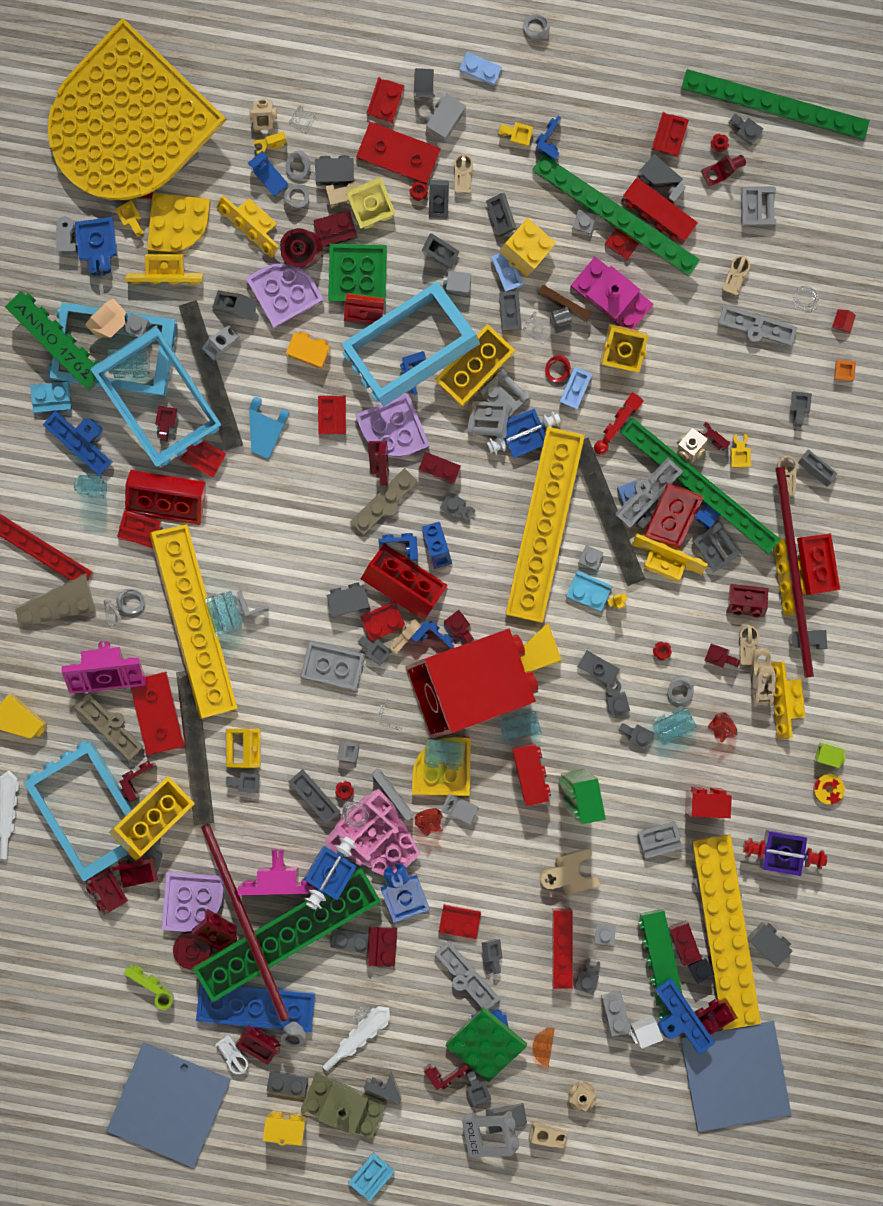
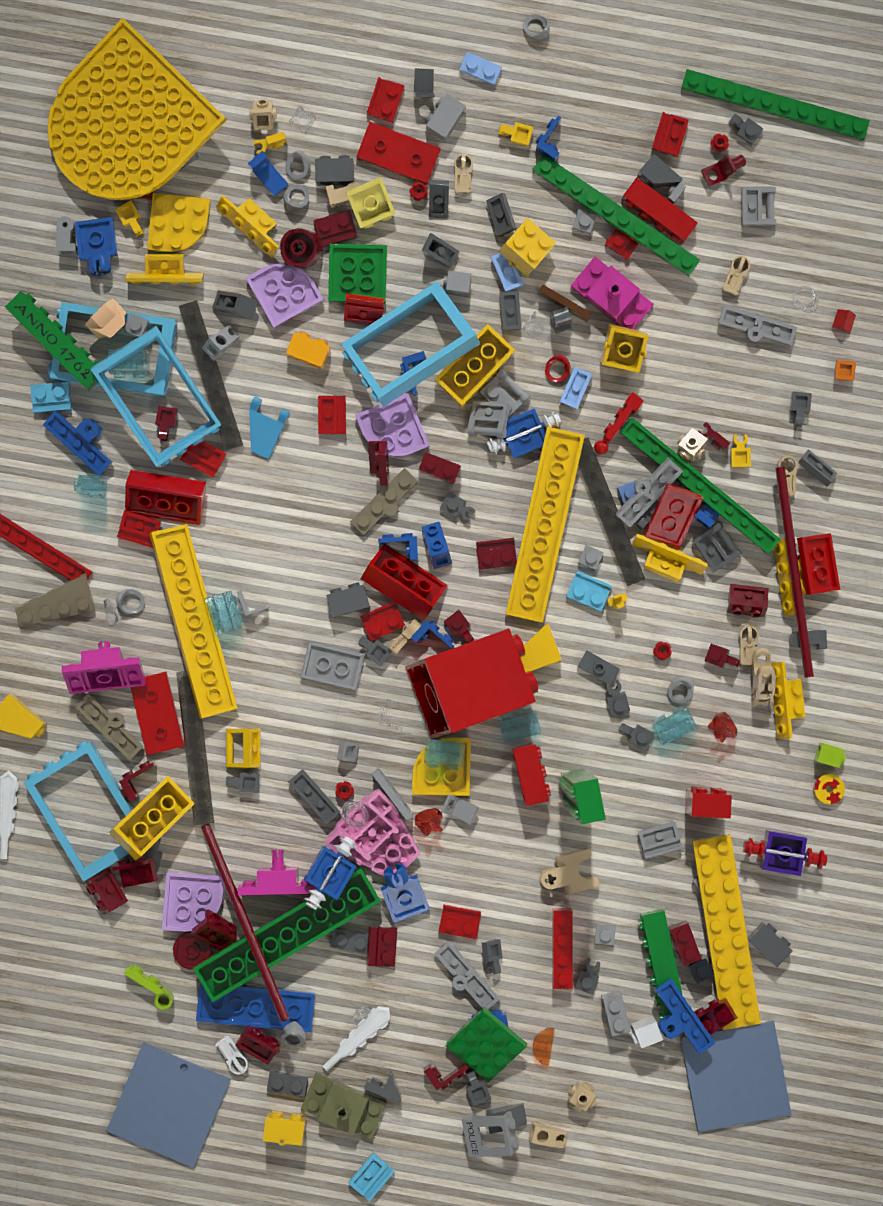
(496, 553): none -> dark red plate

